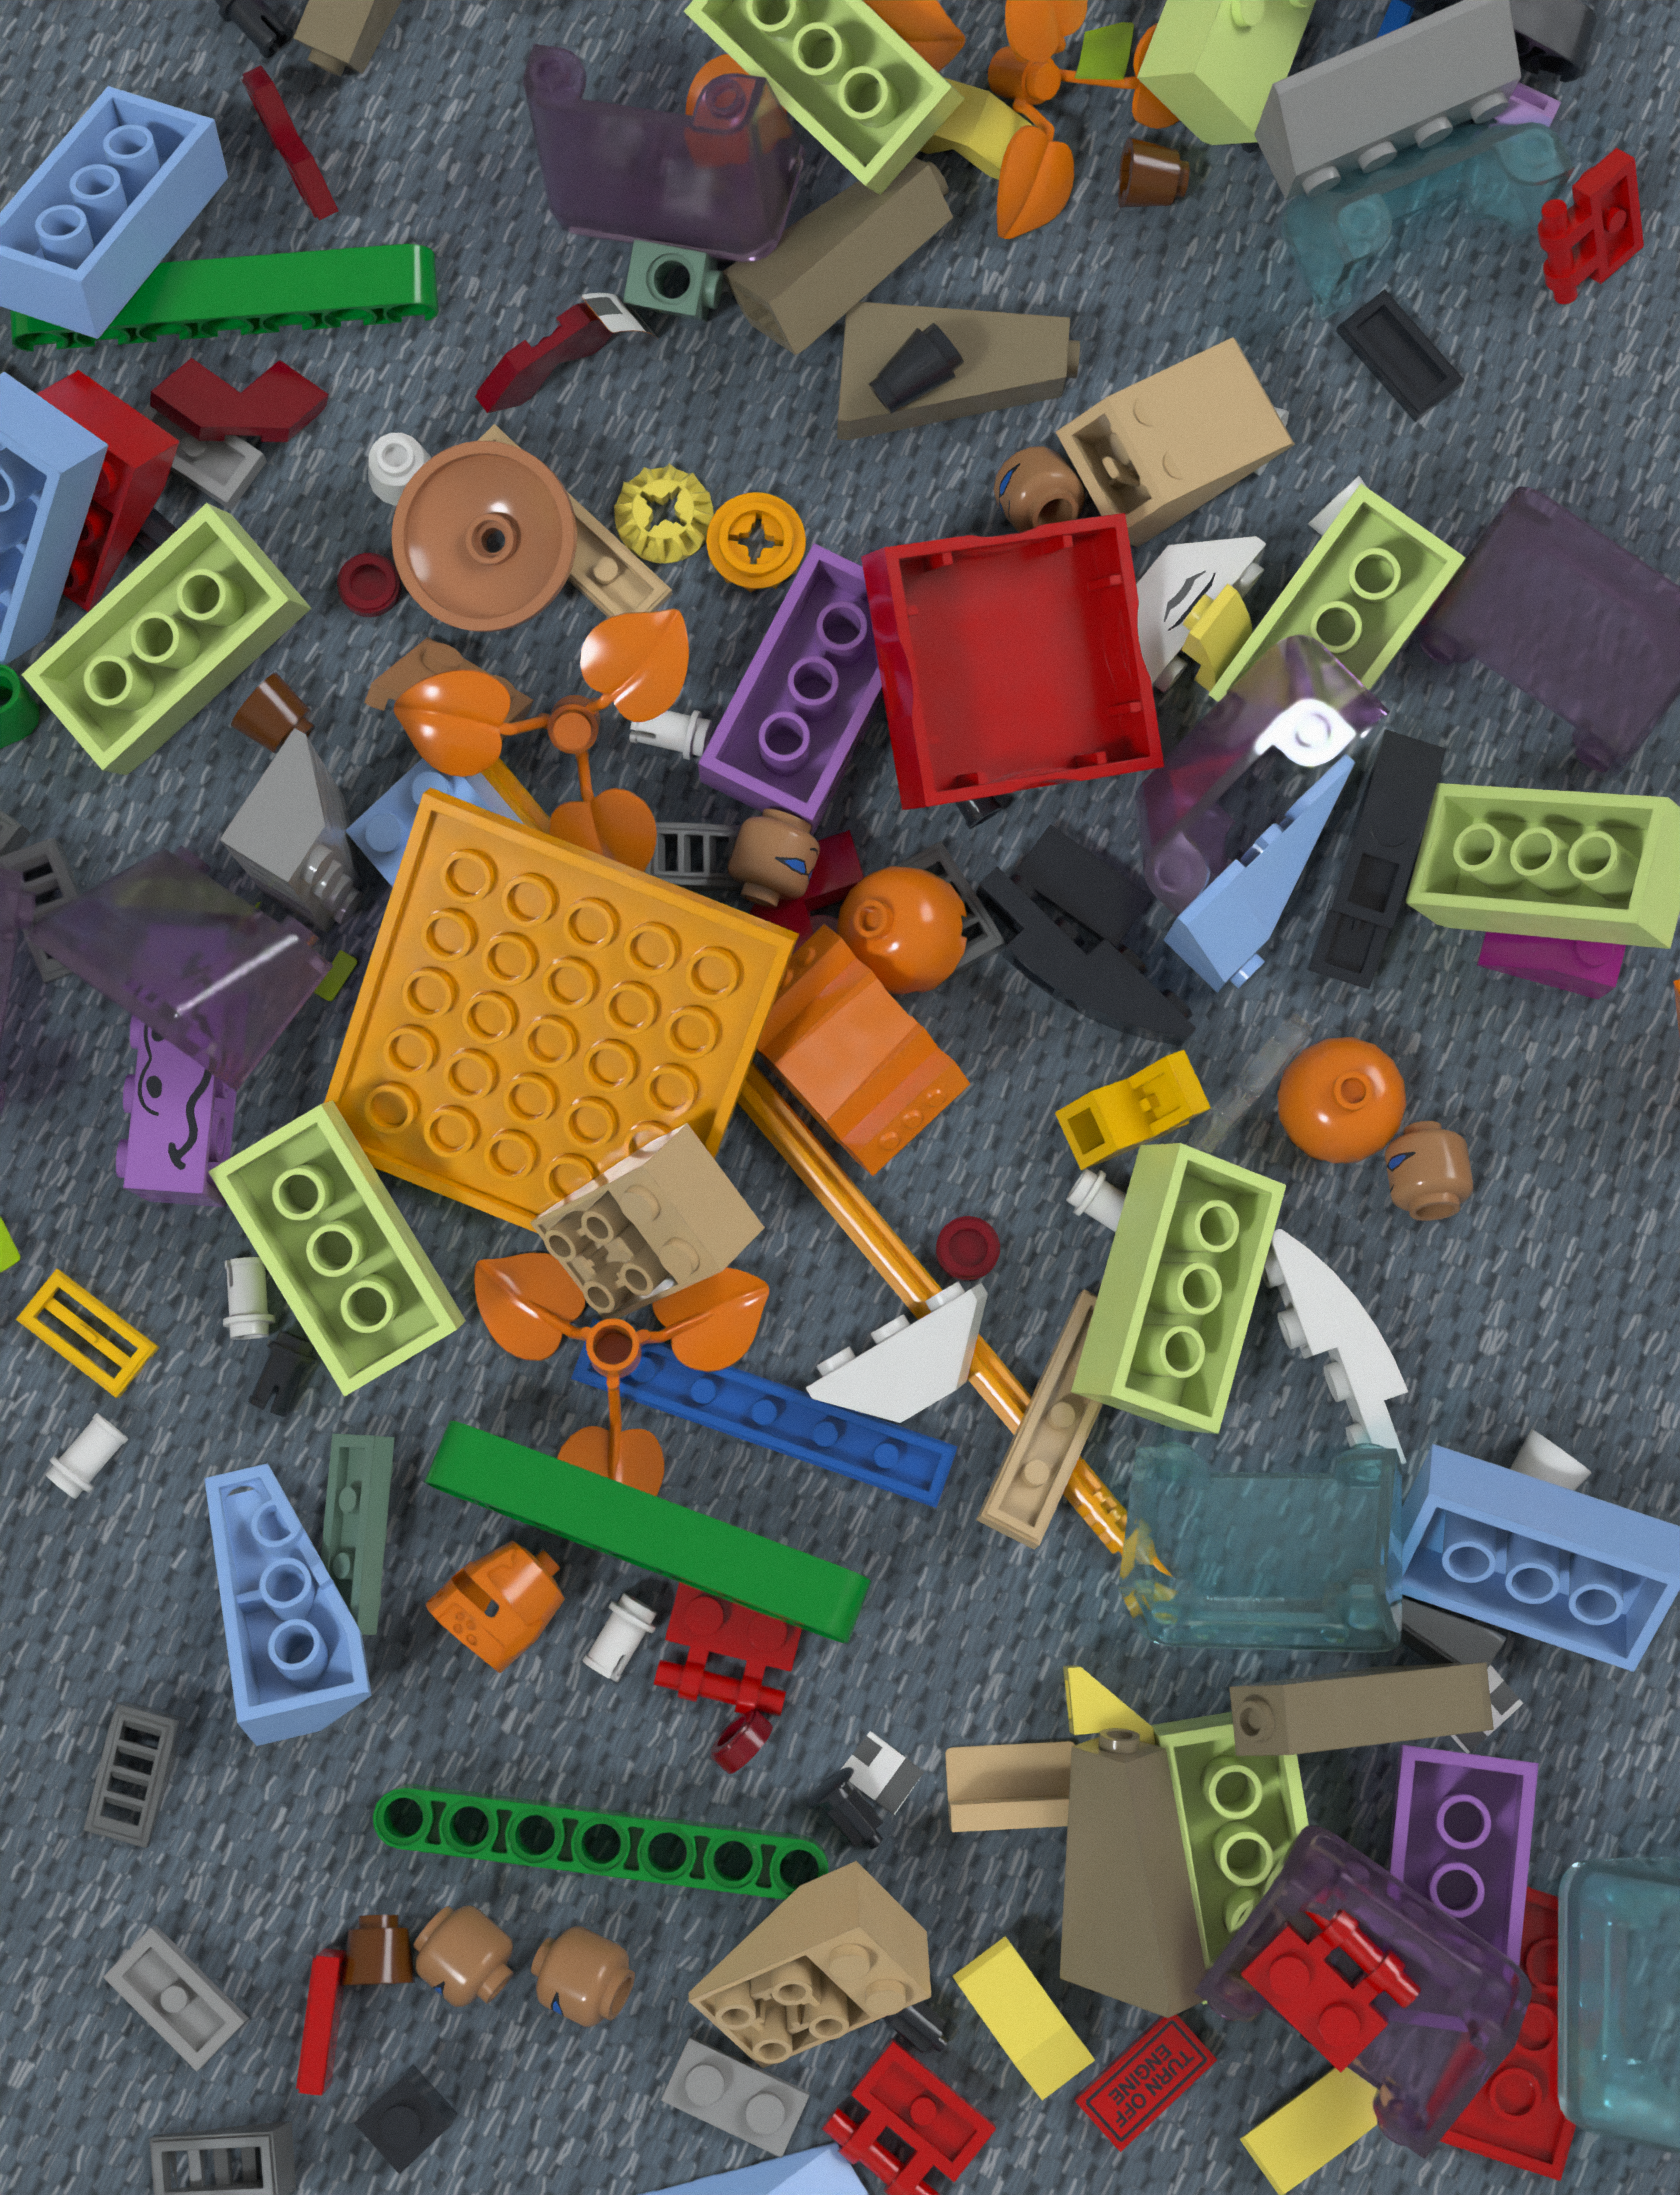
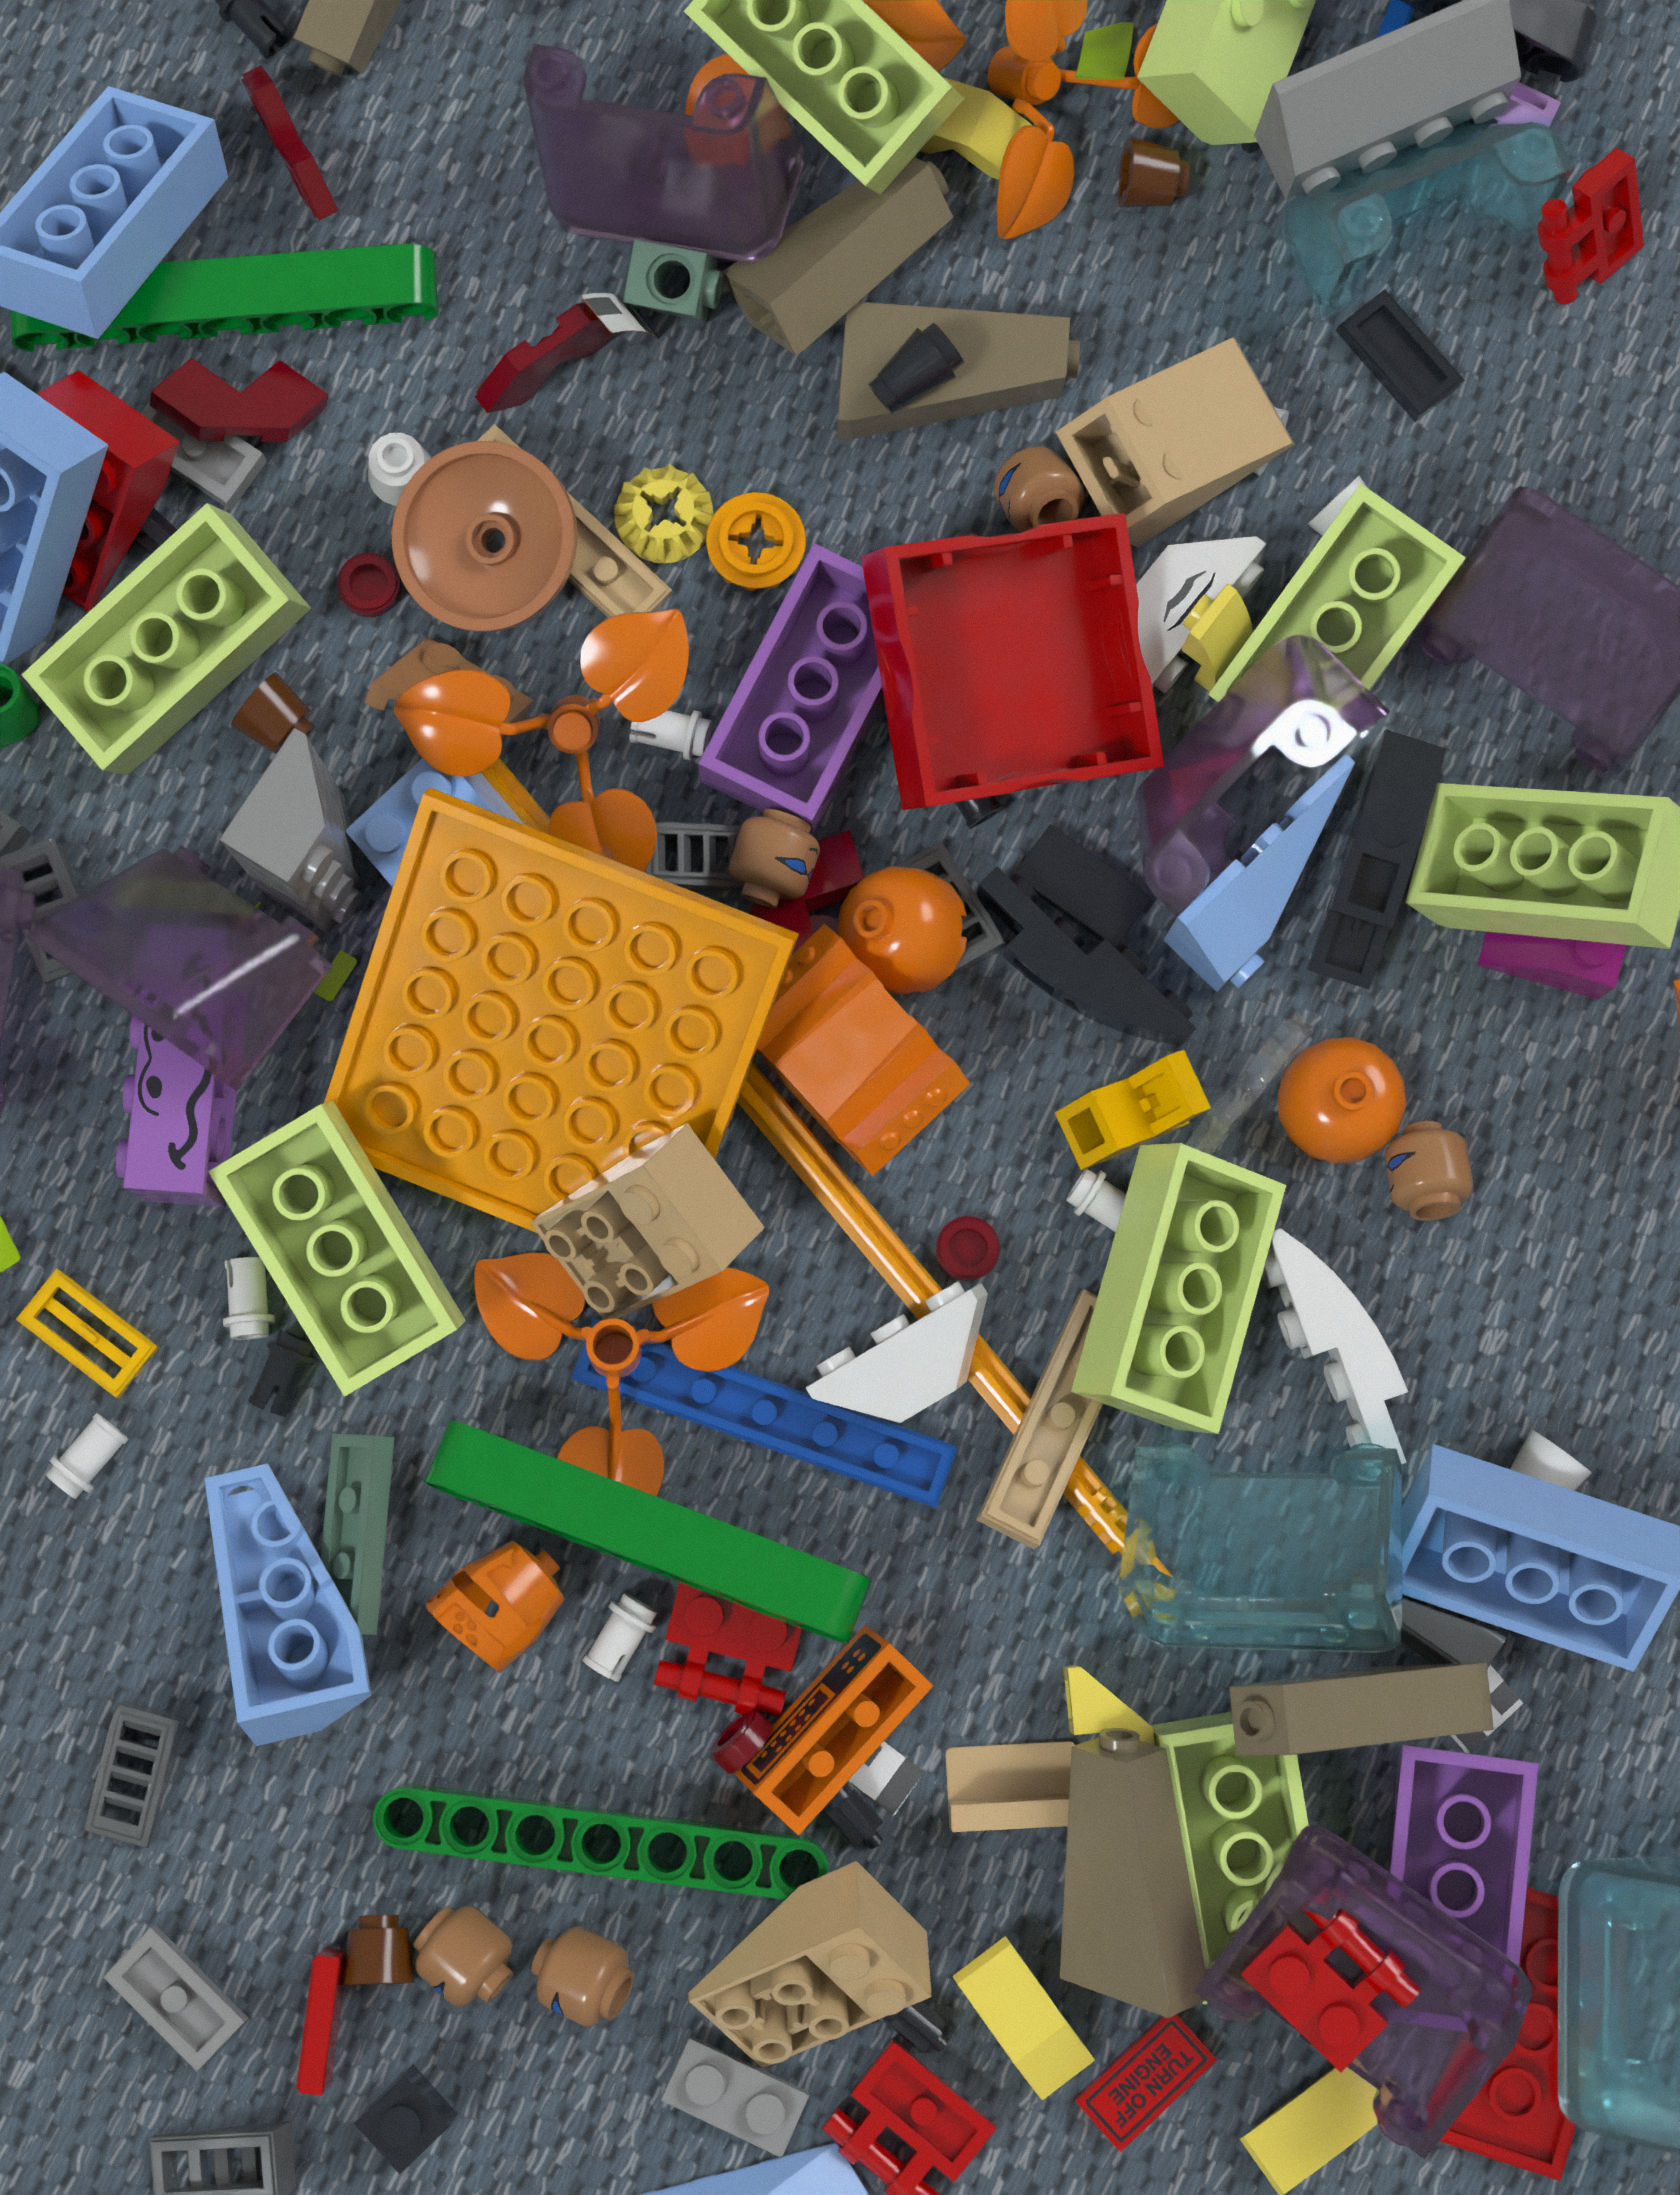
(833, 1728): none -> orange brick

